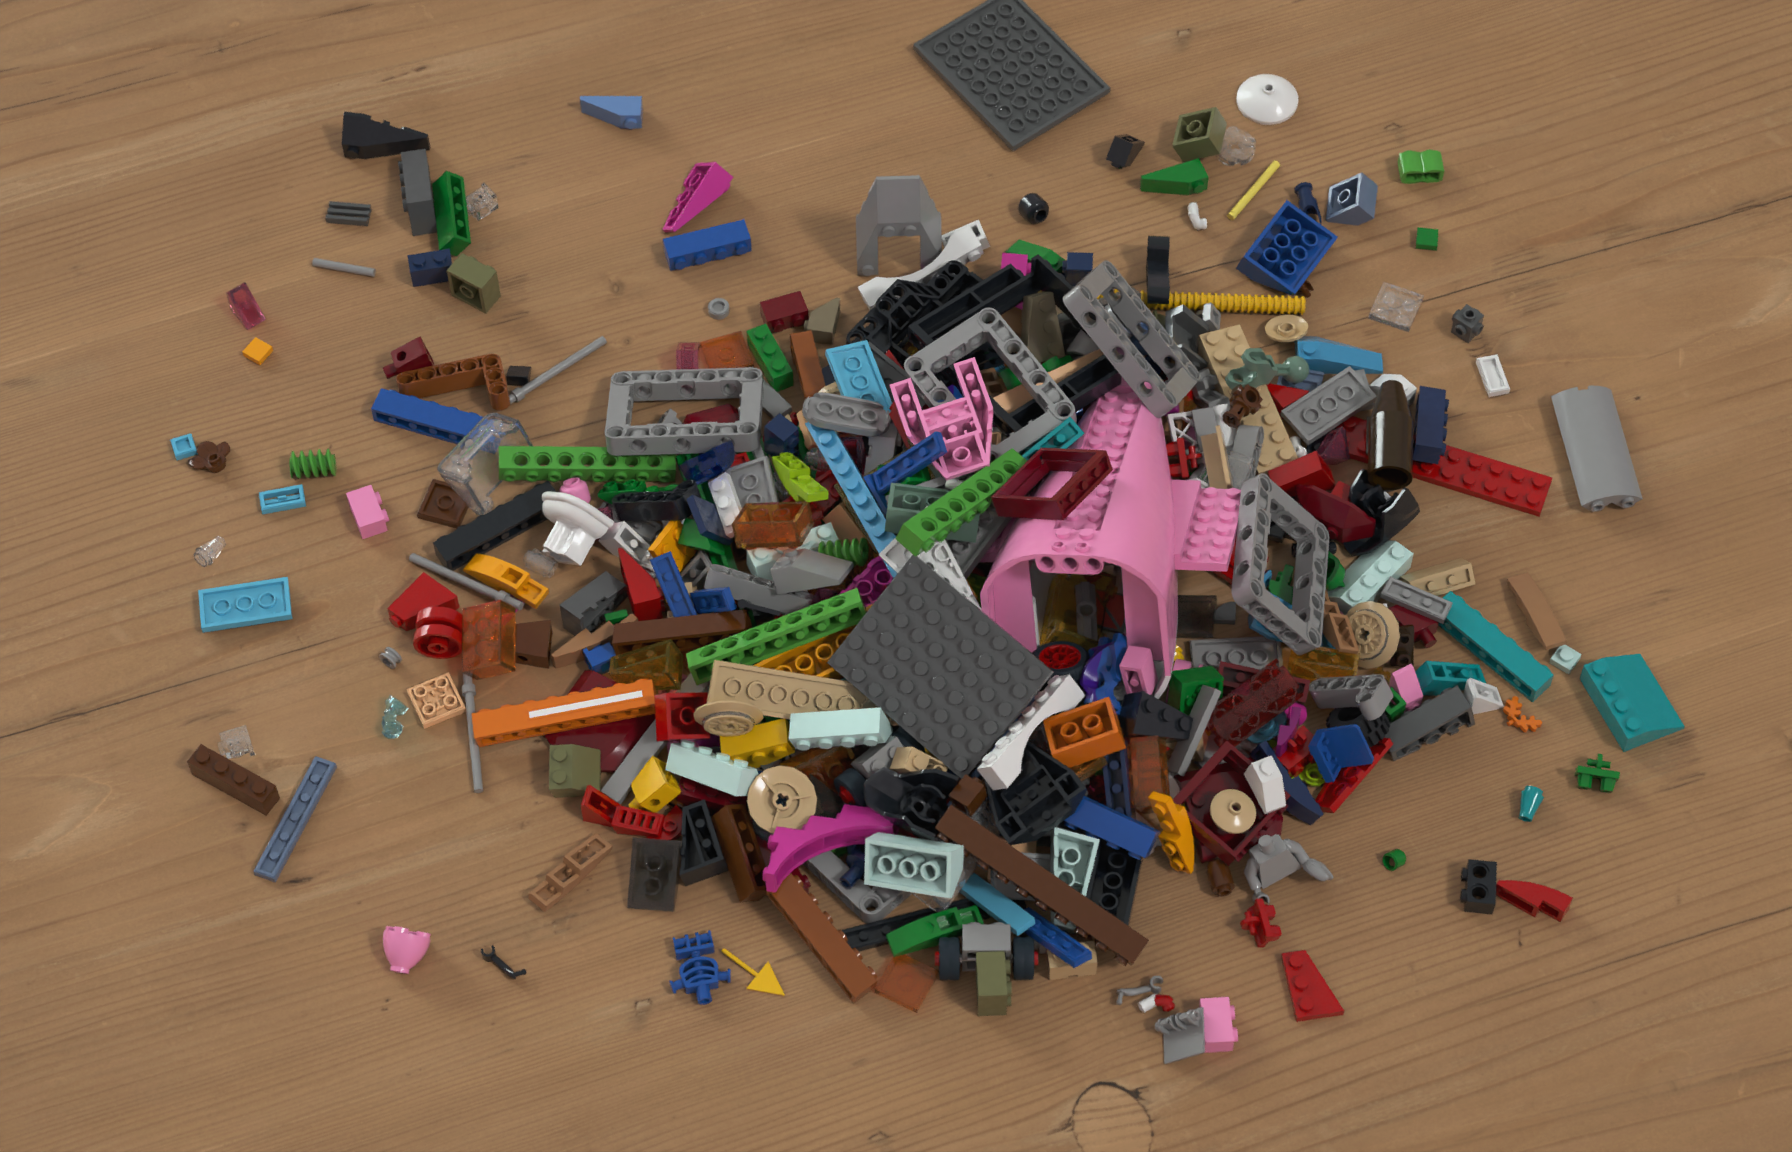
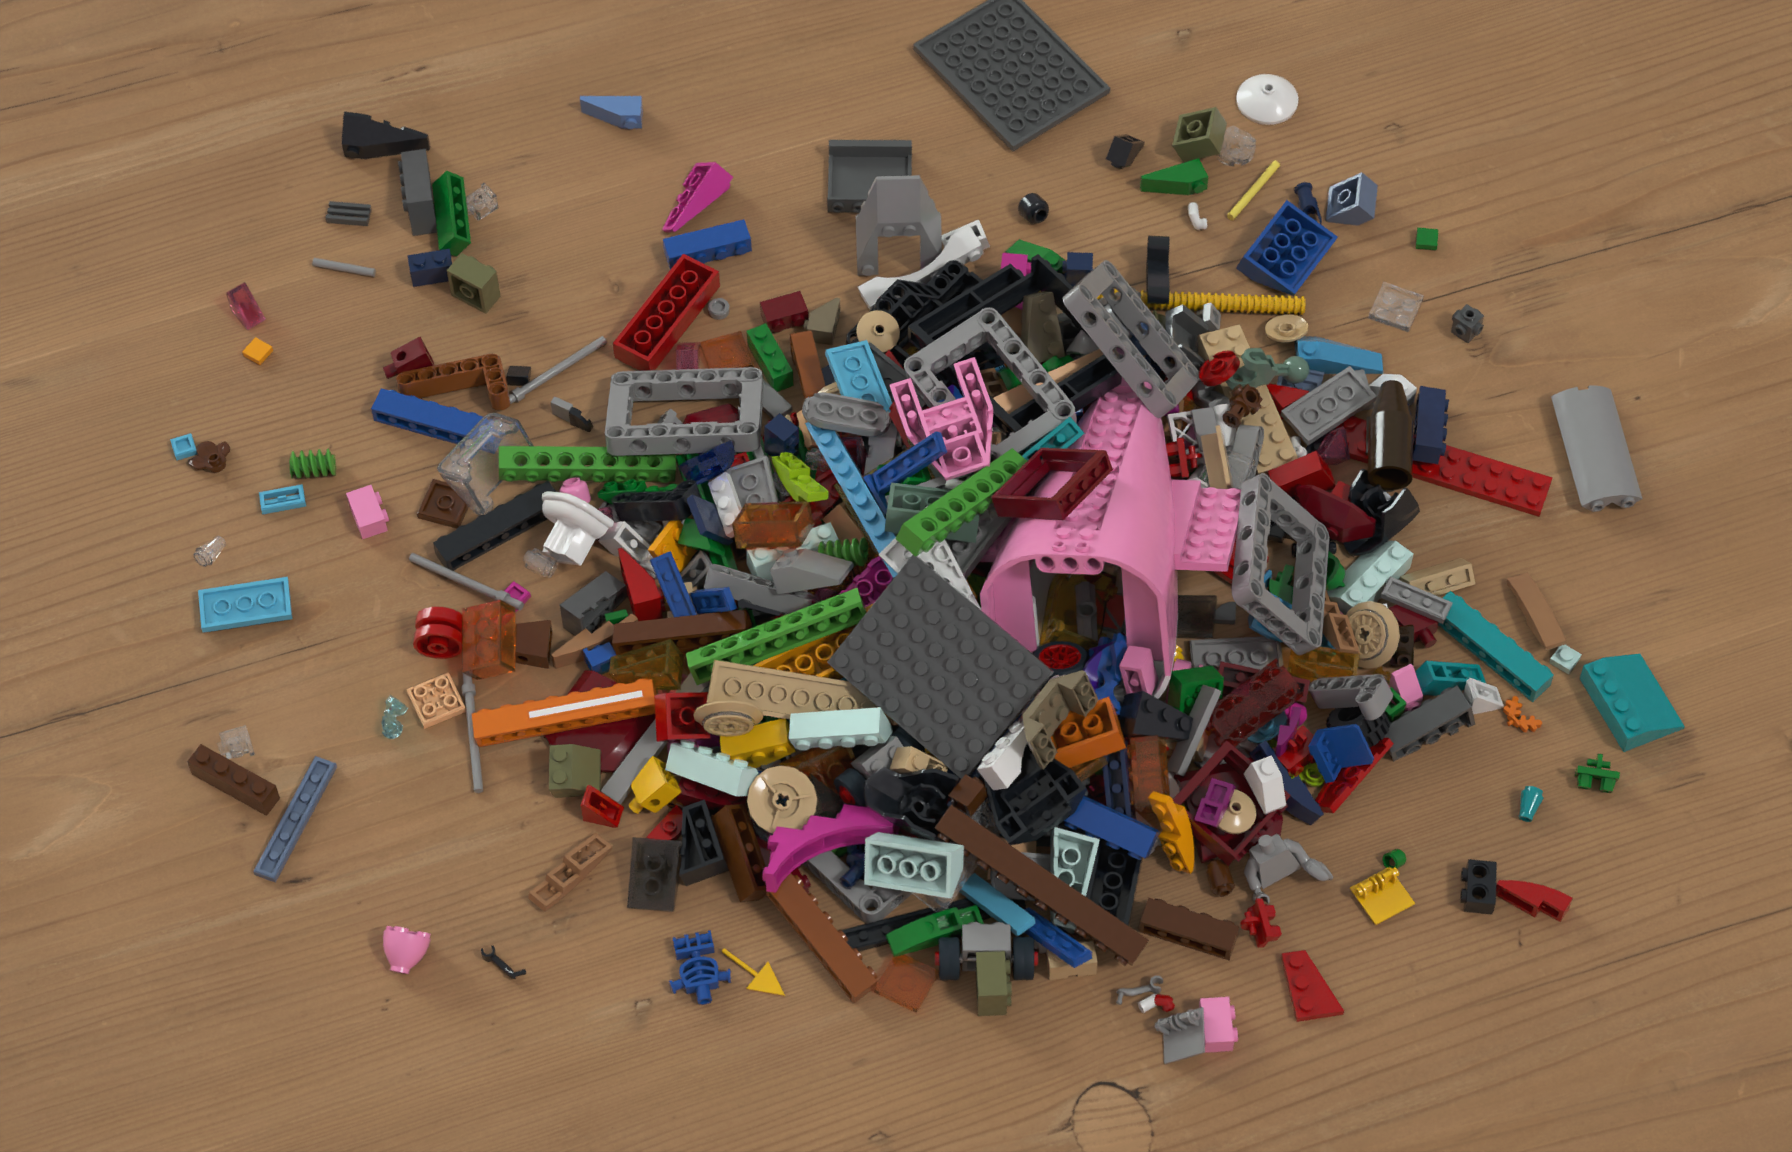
(390, 657): light grey bush -> none
(421, 594): red slope -> none
(506, 577): light orange slope -> none
(561, 408): none -> light grey tile
(579, 421): none -> black tile
(623, 817): red slope -> none
(666, 314): none -> red brick
(857, 164): none -> dark grey panel
(867, 330): none -> tan dish
(1051, 707): none -> dark tan slope
(1189, 928): none -> reddish brown brick
(1215, 802): none -> magenta slope
(1219, 369): none -> red tile
(1305, 288): reddish brown hand -> none
(1382, 895): none -> yellow hinge
(1420, 166): bright green brick -> none
(1492, 375): white tile -> none

